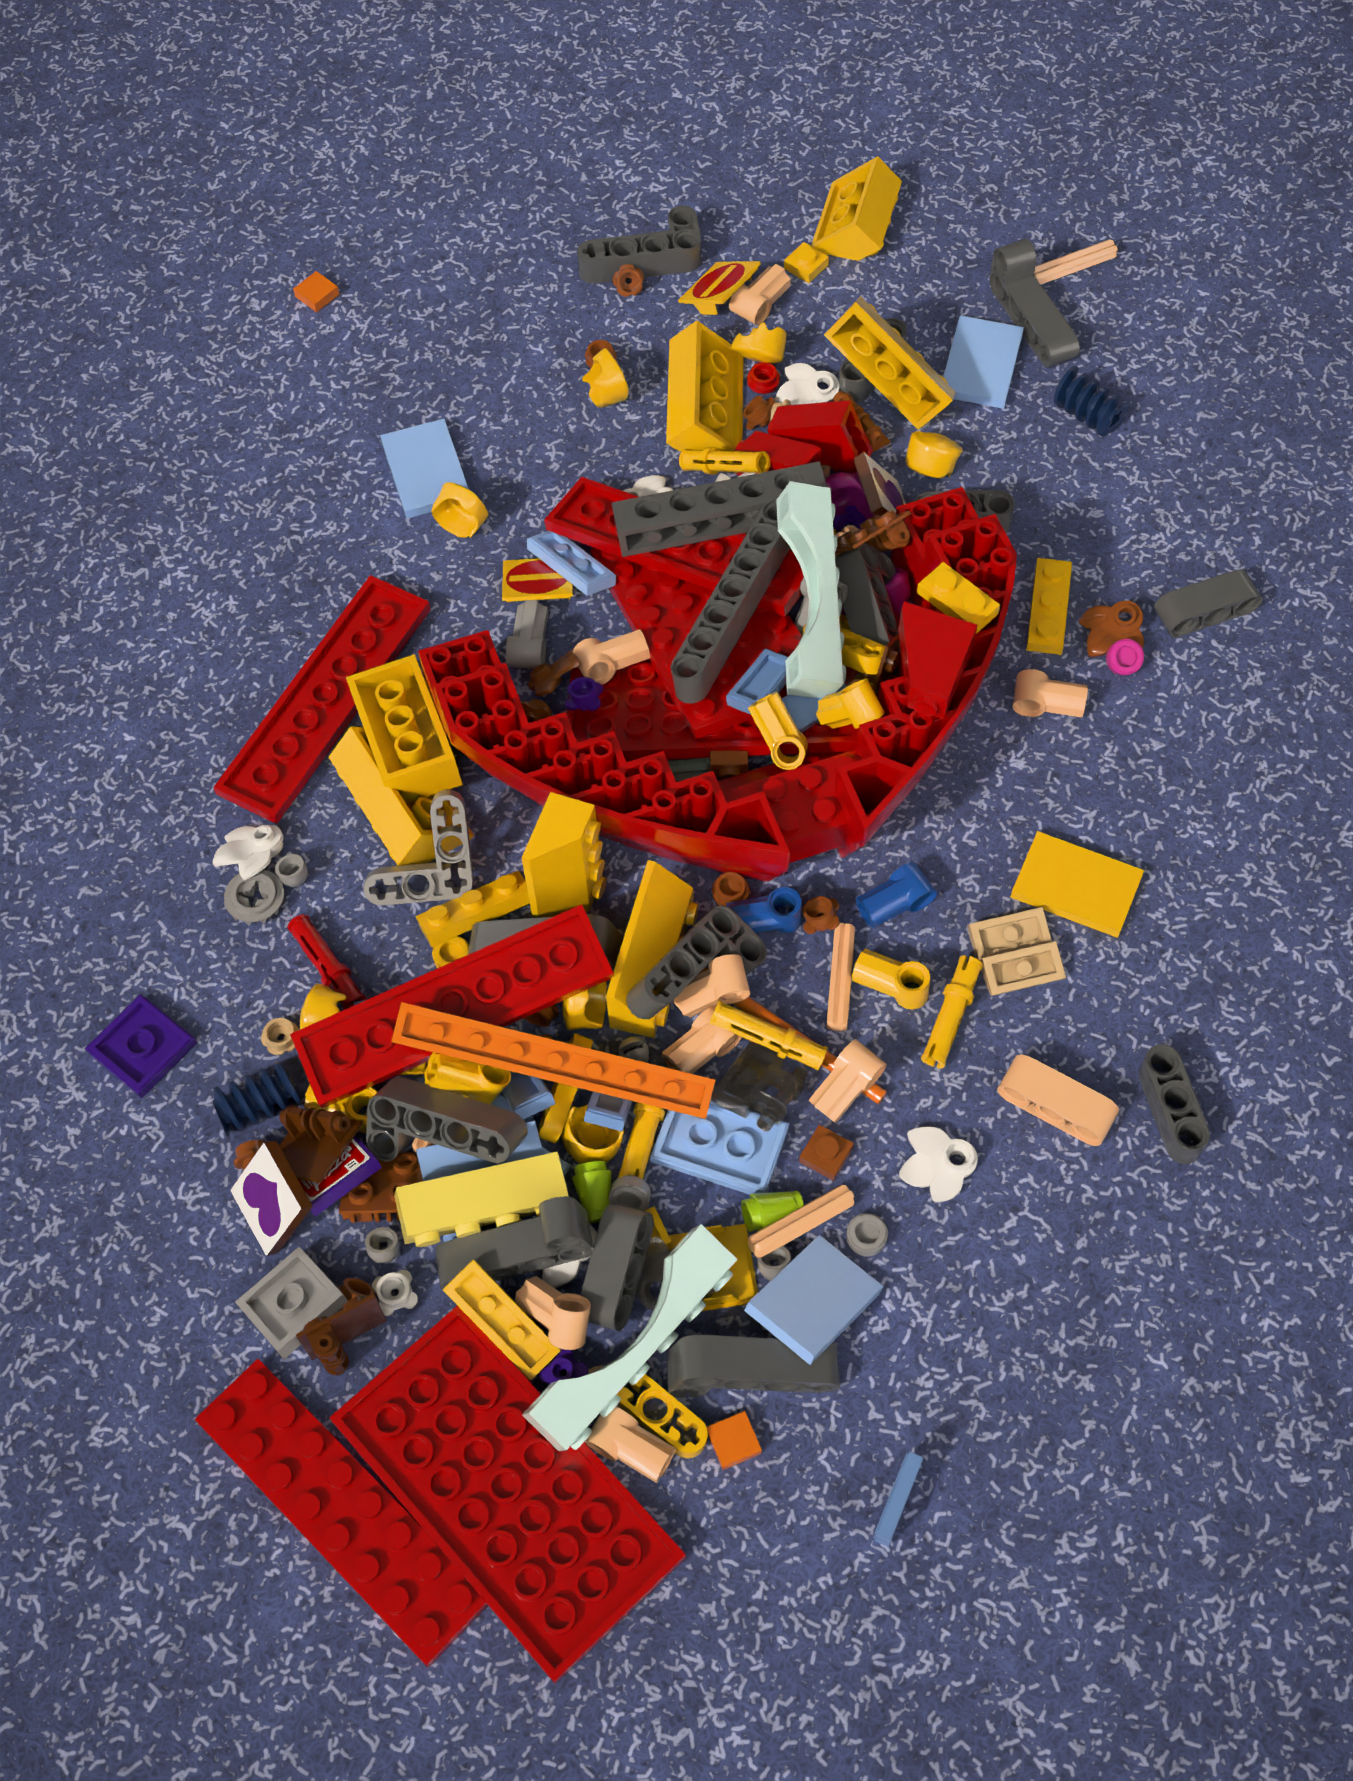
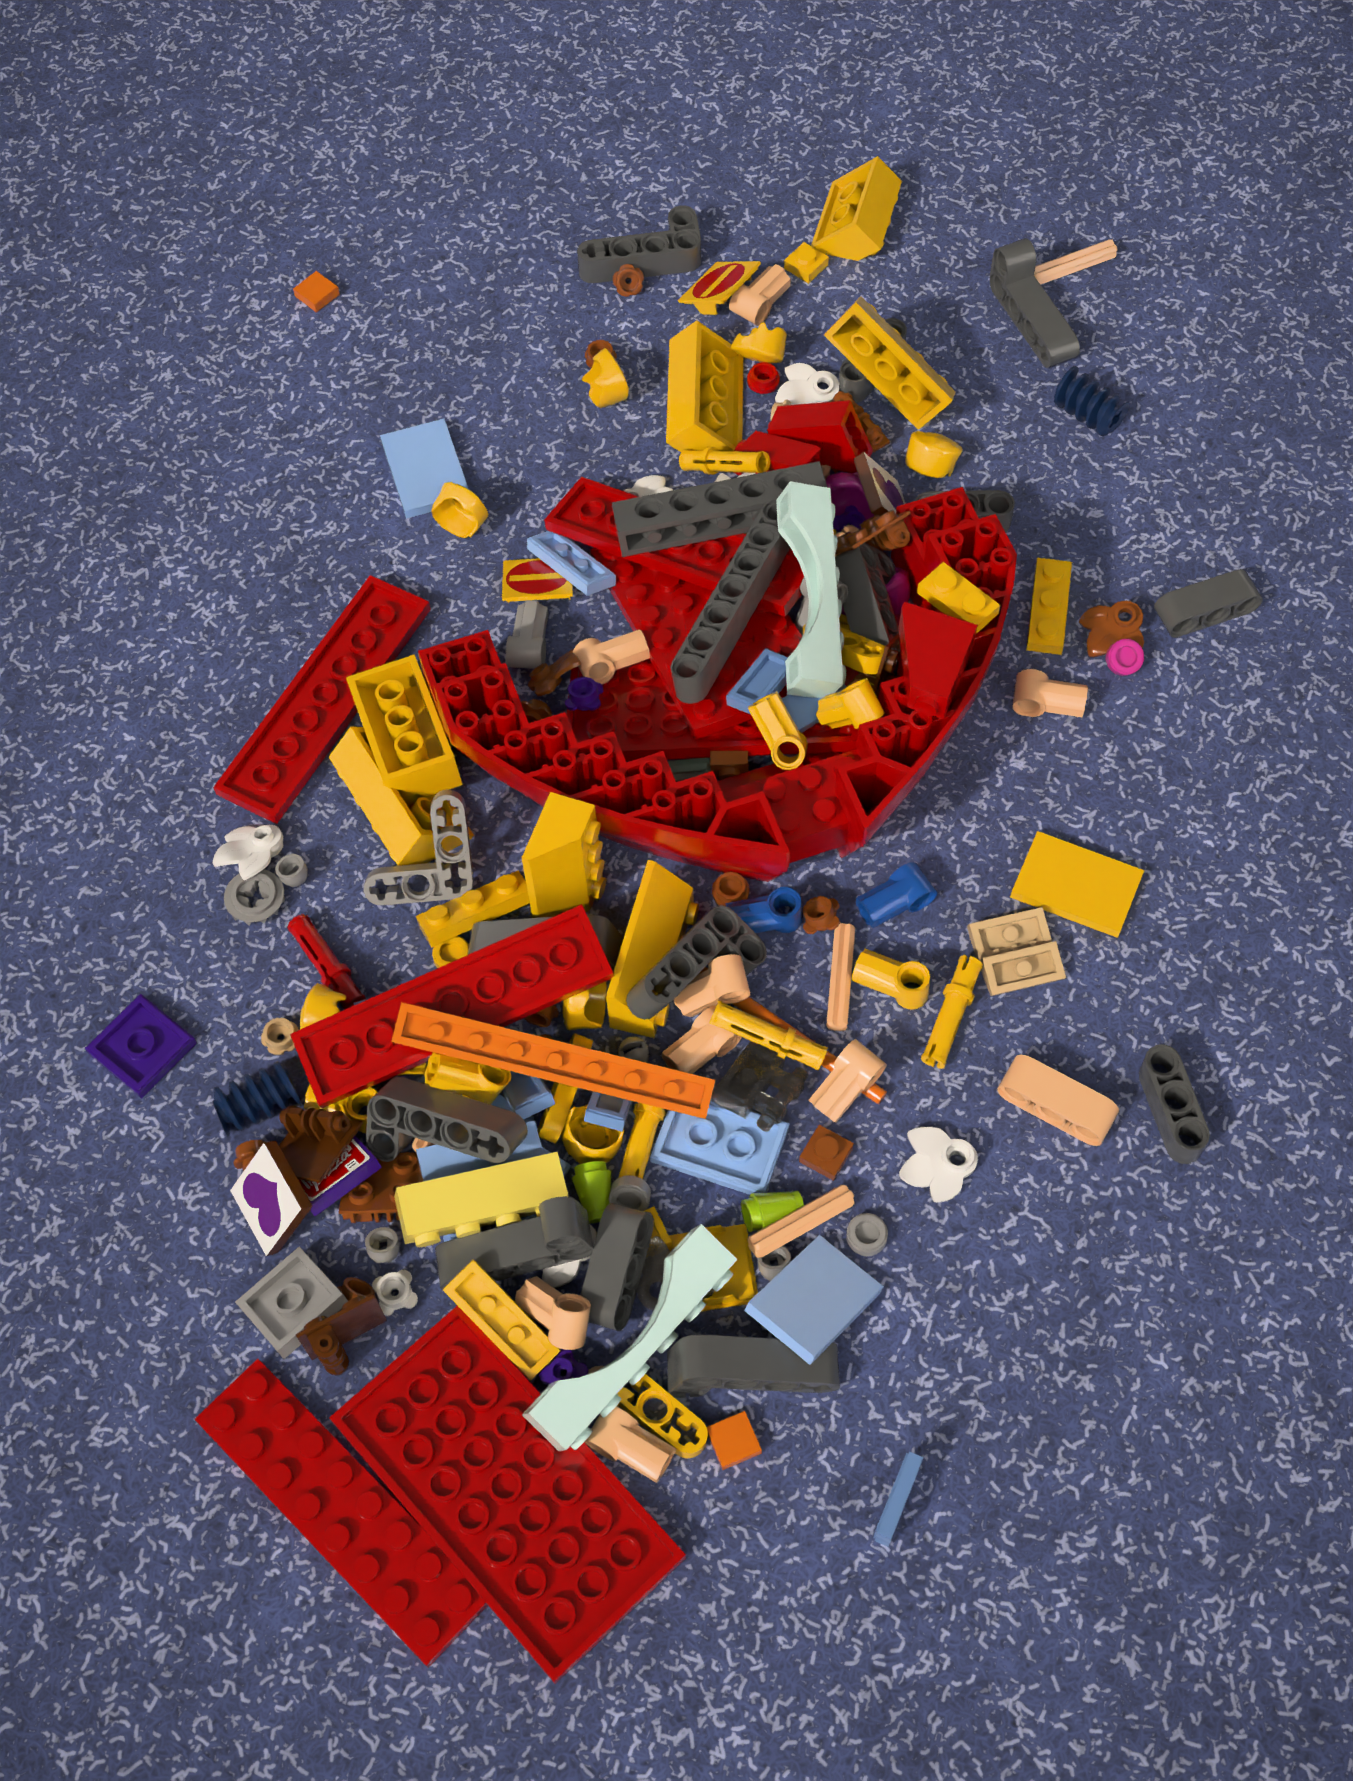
(758, 412): dark orange plate -> none
(983, 361): light blue tile -> none

